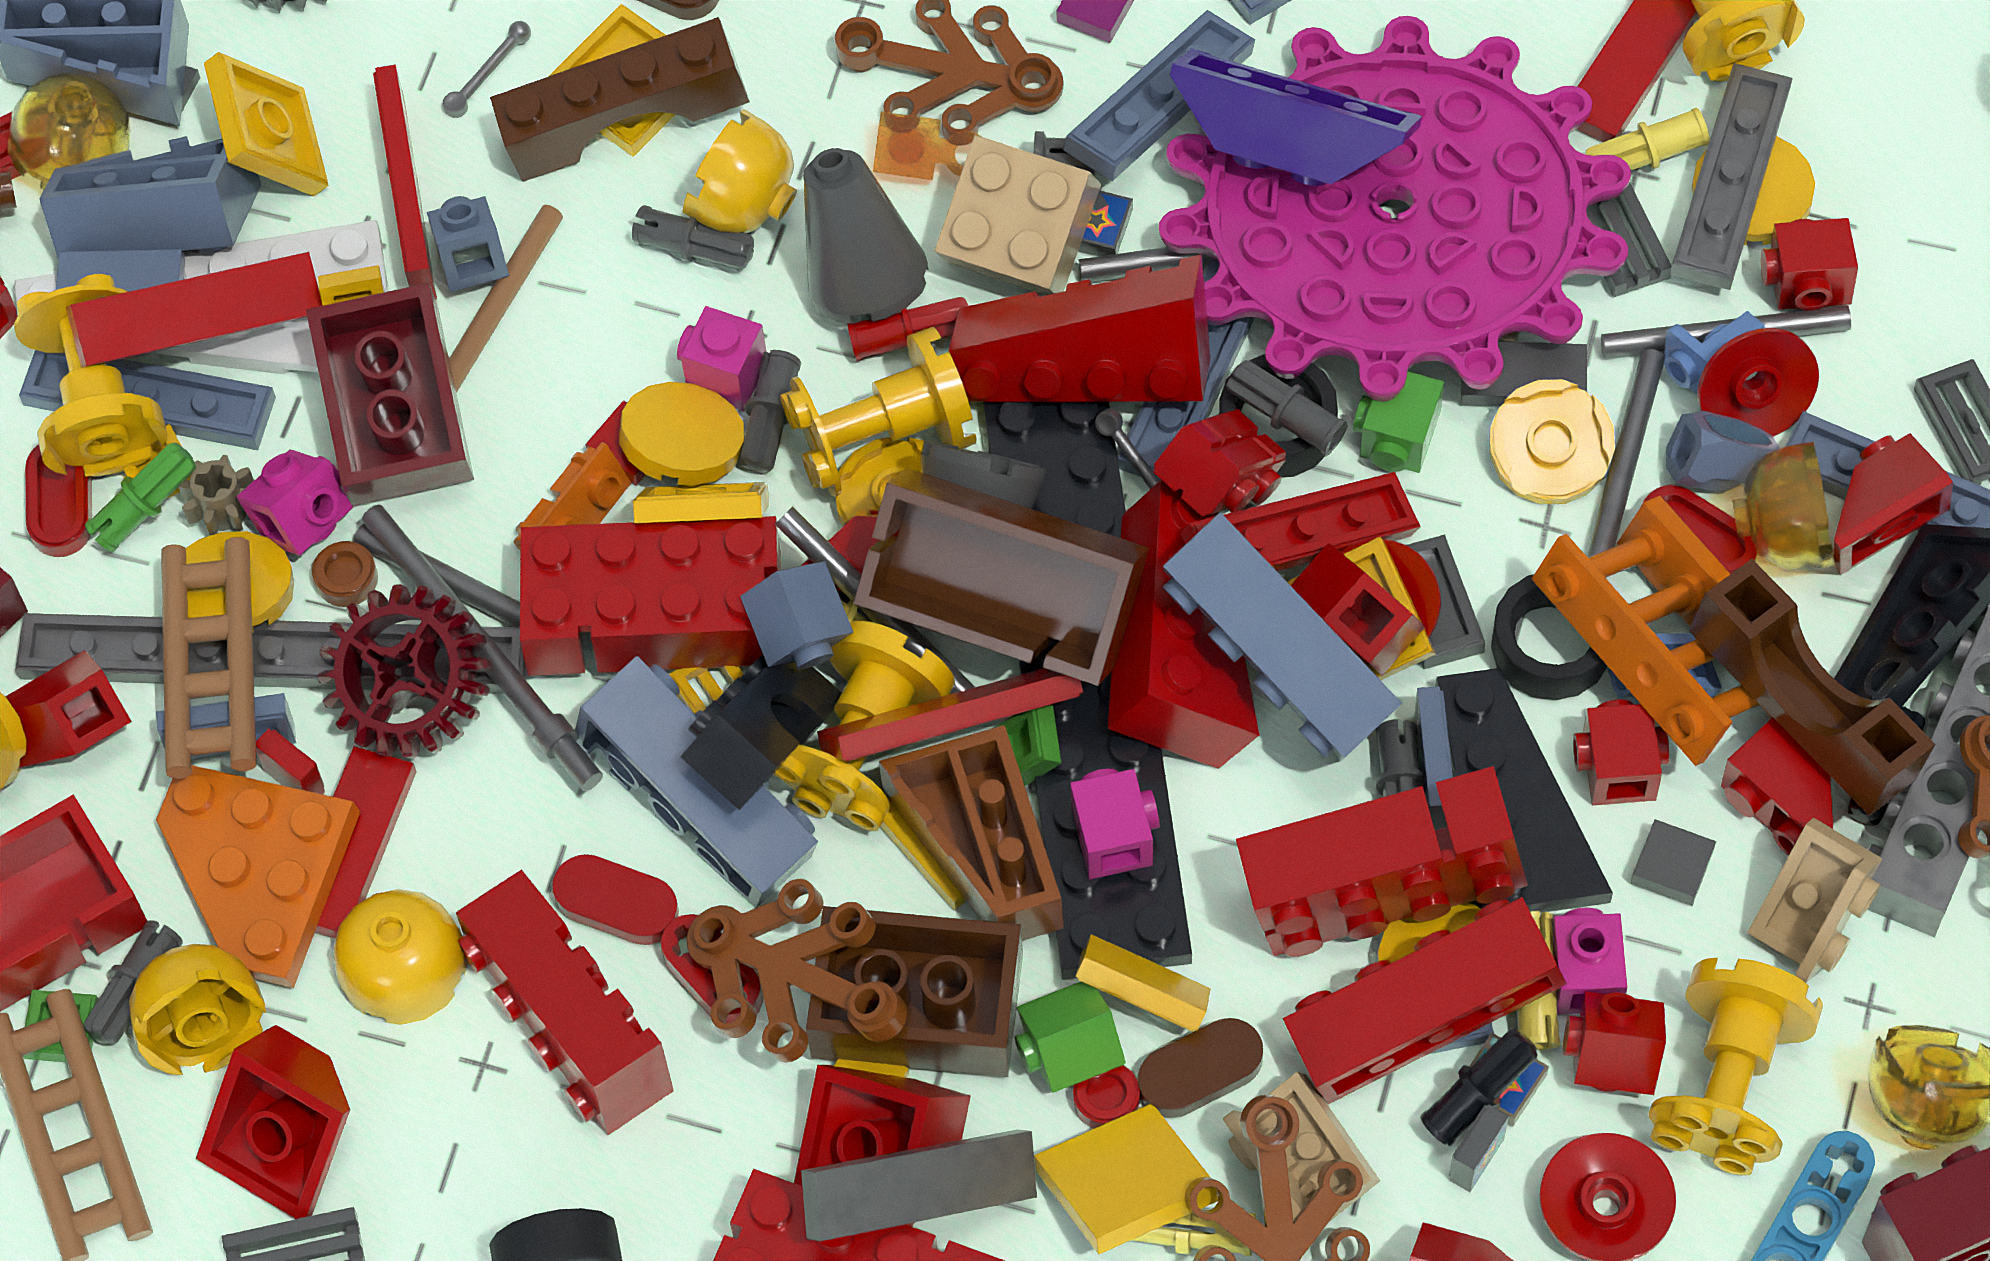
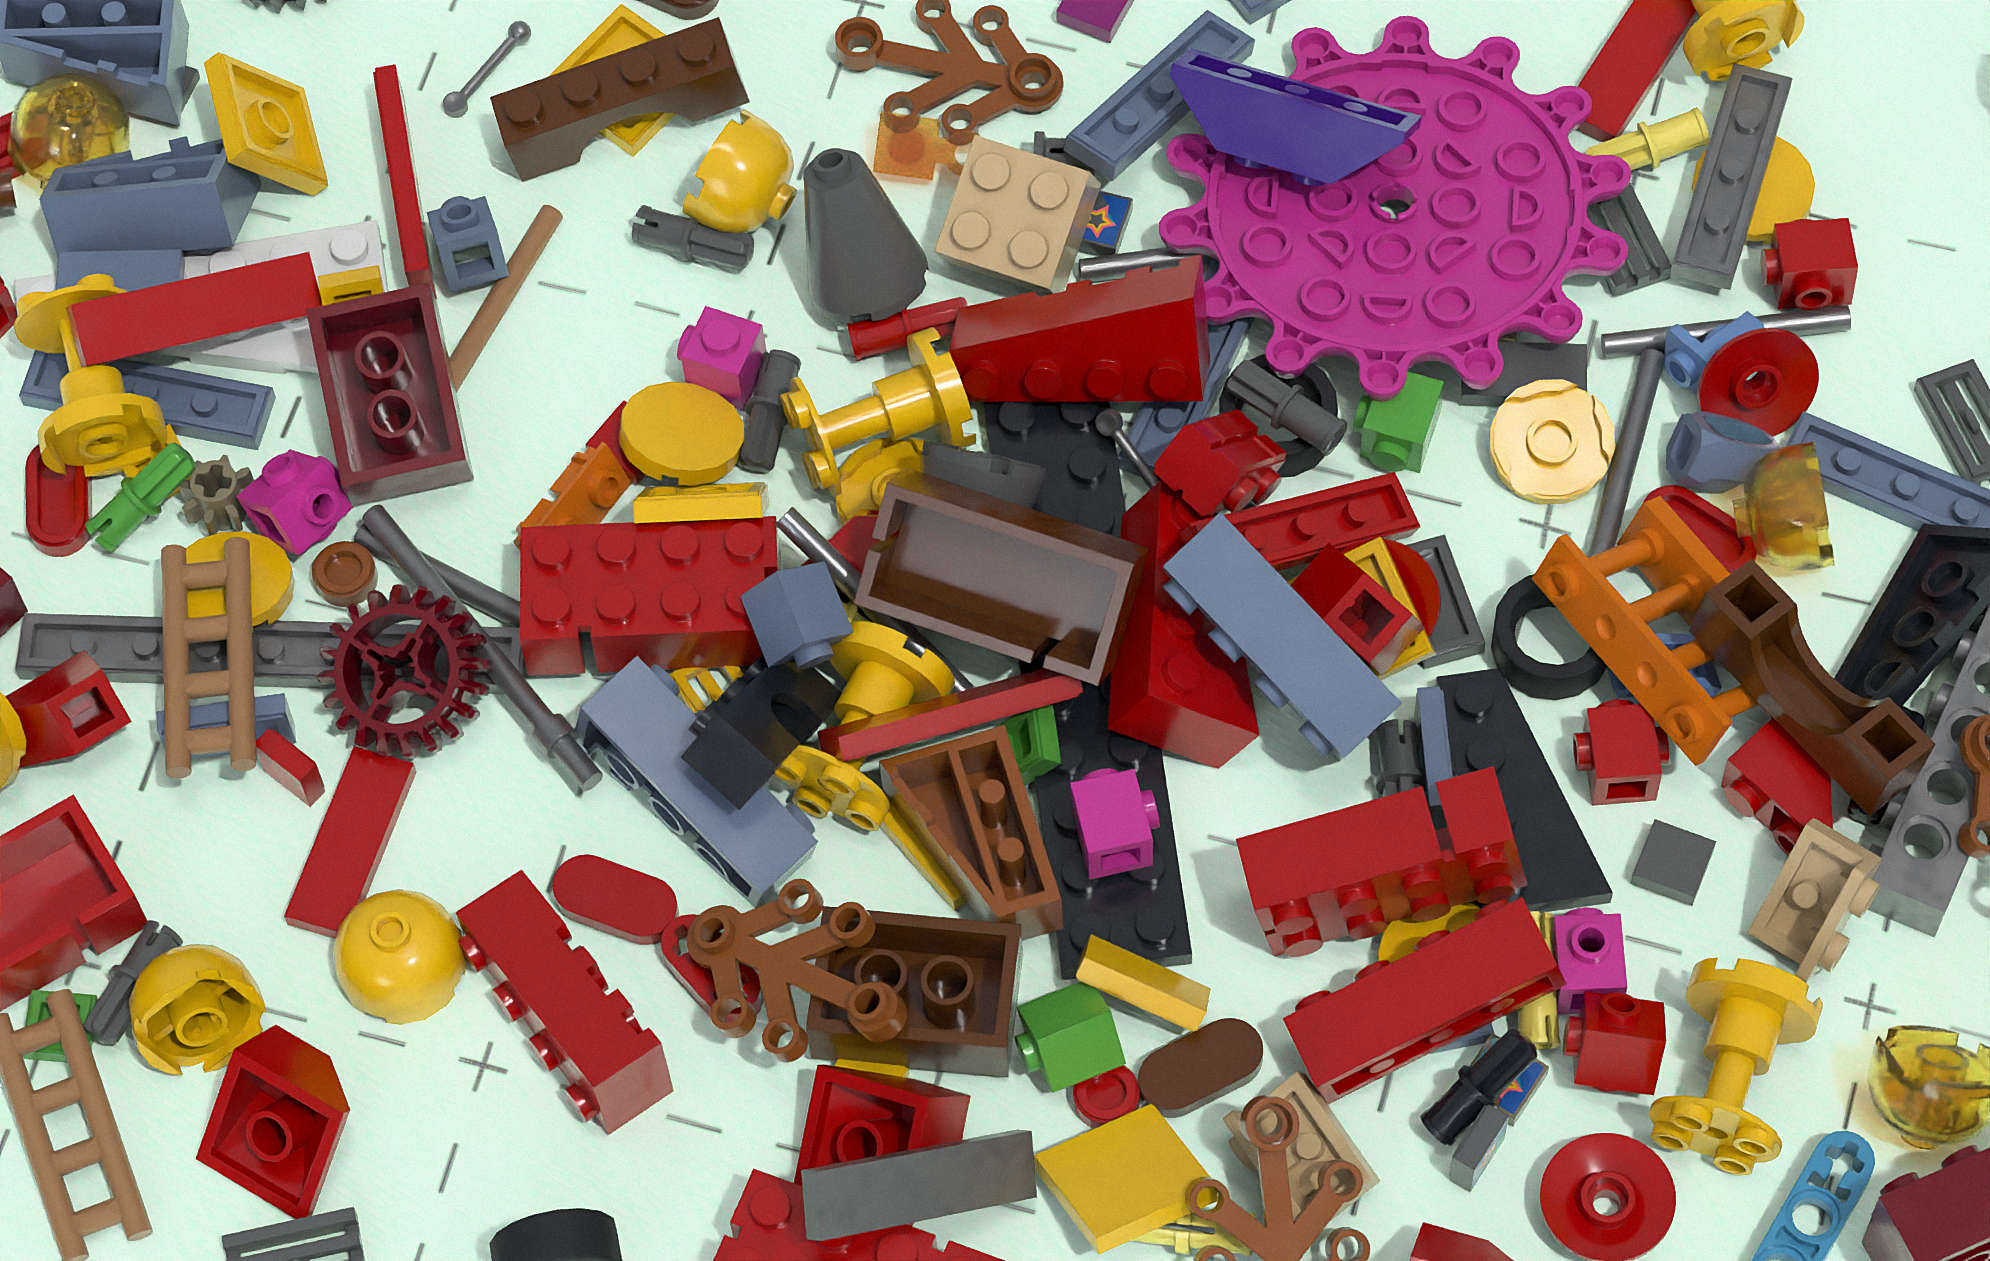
(257, 863): orange plate -> none
(1888, 498): red slope -> none

